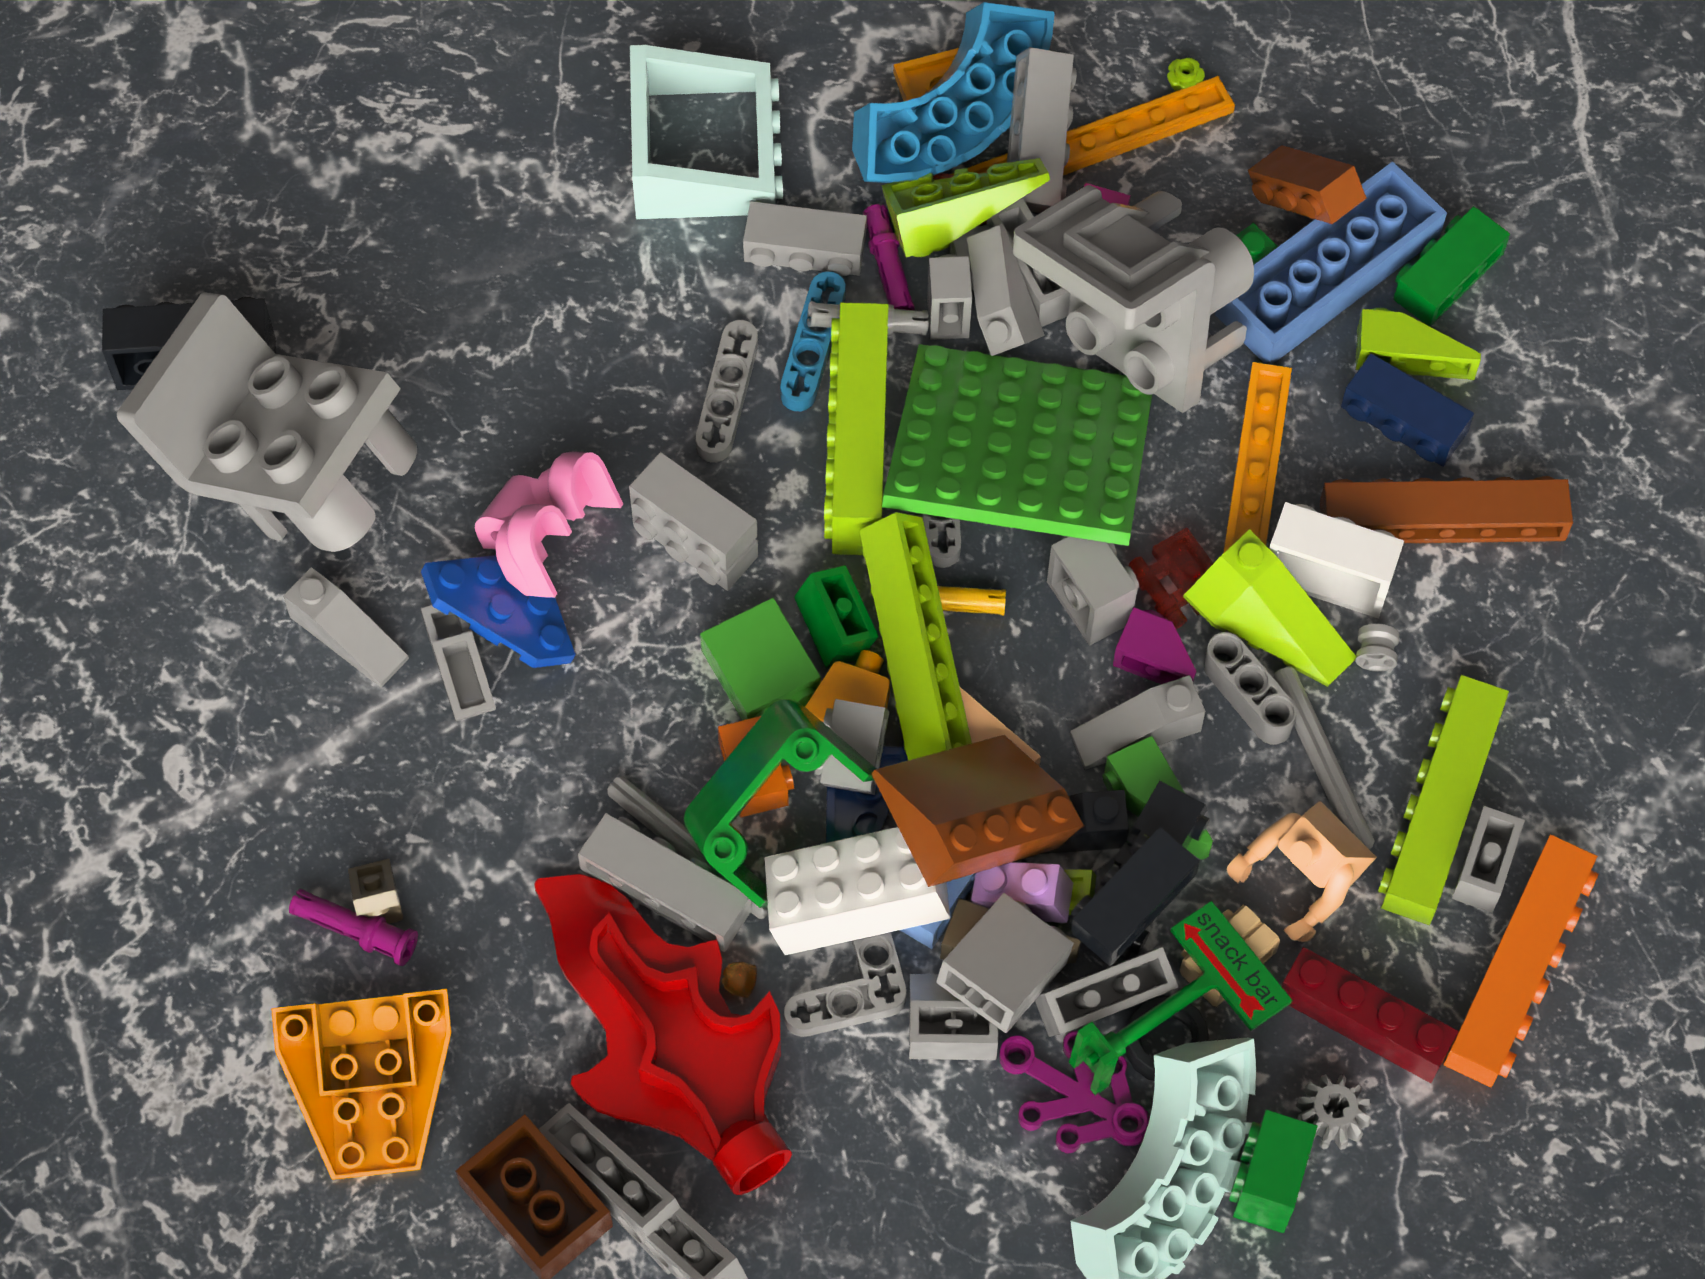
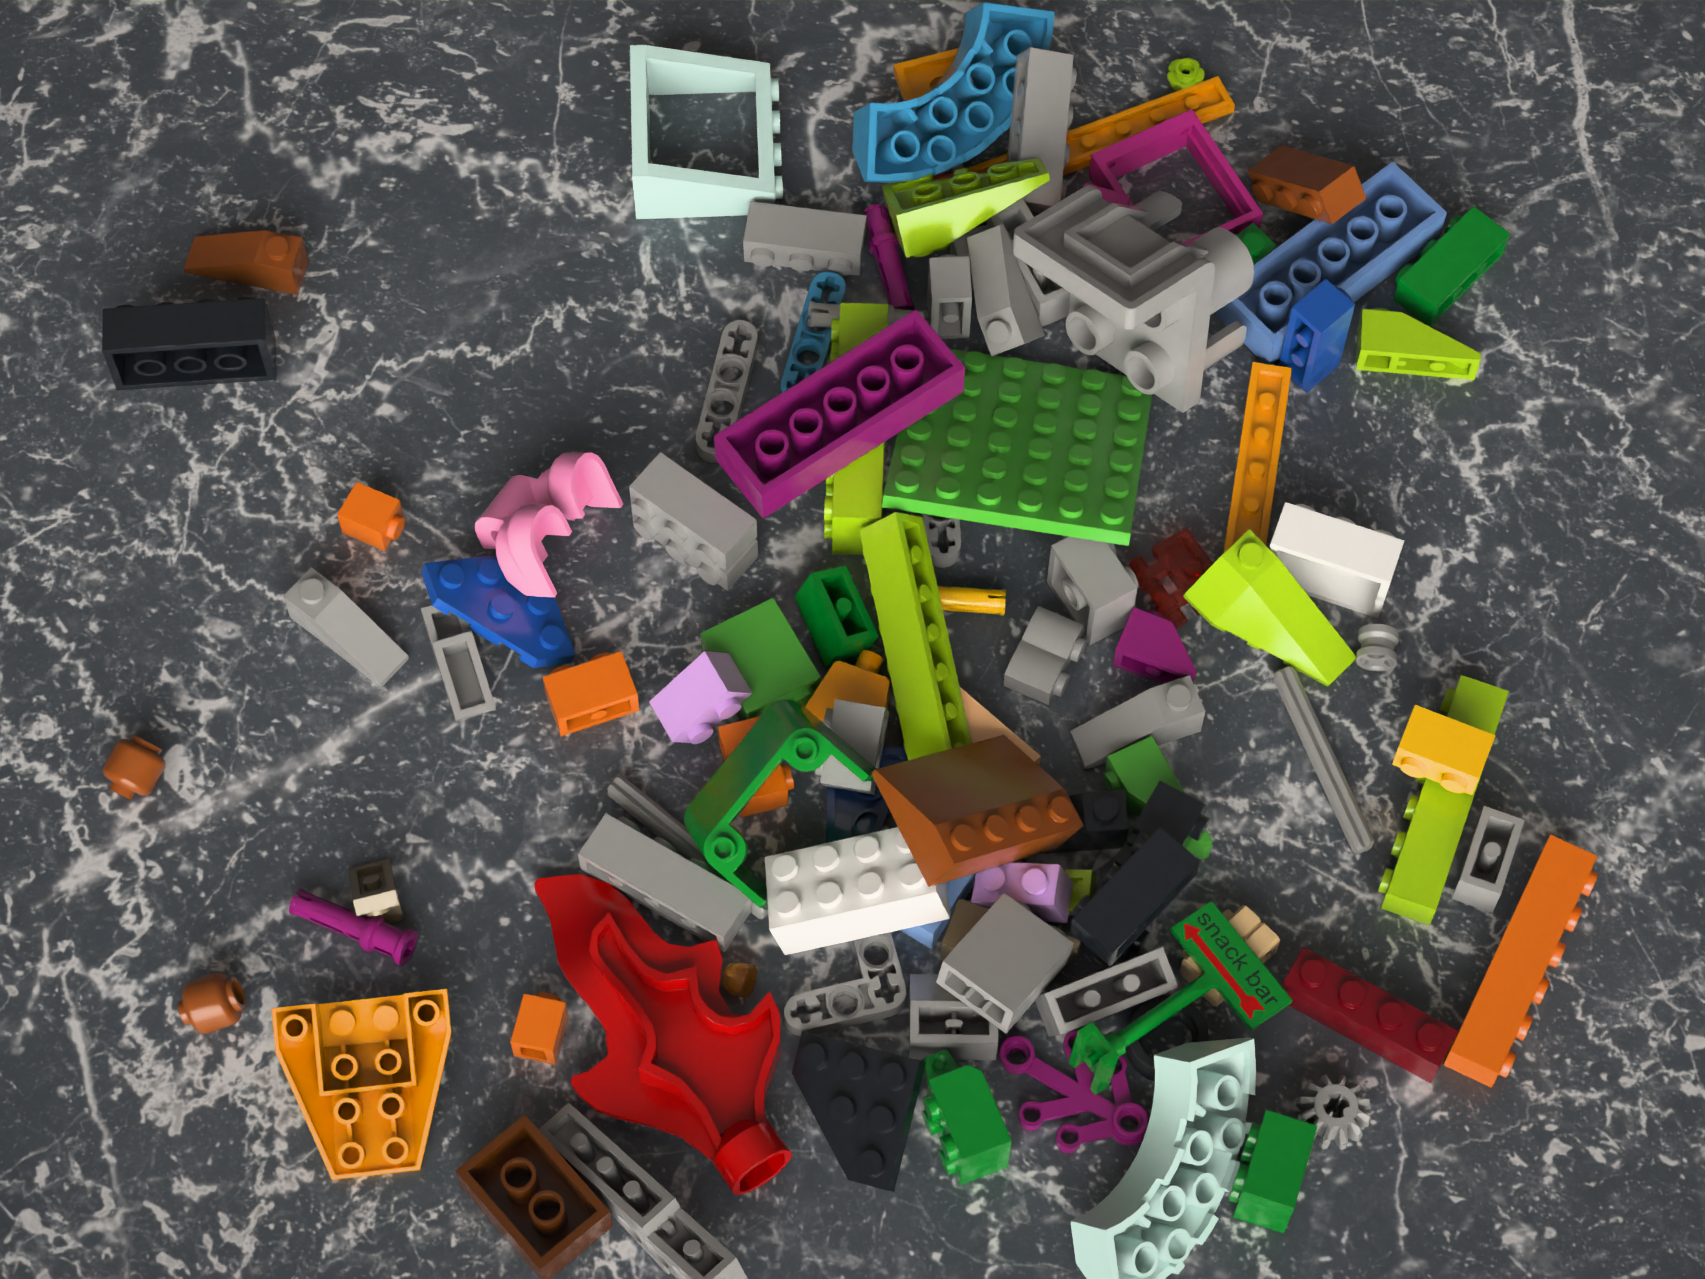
(134, 767): none -> dark orange head
(212, 1002): none -> dark orange head
(250, 259): none -> dark orange slope
(265, 425): light grey piece -> none
(371, 516): none -> orange brick
(540, 1027): none -> orange brick
(590, 692): none -> orange brick
(701, 698): none -> lavender brick
(839, 413): none -> magenta brick
(861, 1104): none -> black plate
(965, 1119): none -> green hinge
(1044, 655): none -> light grey brick
(1168, 137): none -> dark pink window
(1248, 670): light grey beam -> none
(1317, 334): none -> blue brick
(1321, 850): light nougat torso -> none
(1406, 410): dark blue brick -> none
(1443, 750): none -> yellow brick
(1455, 509): dark orange brick -> none

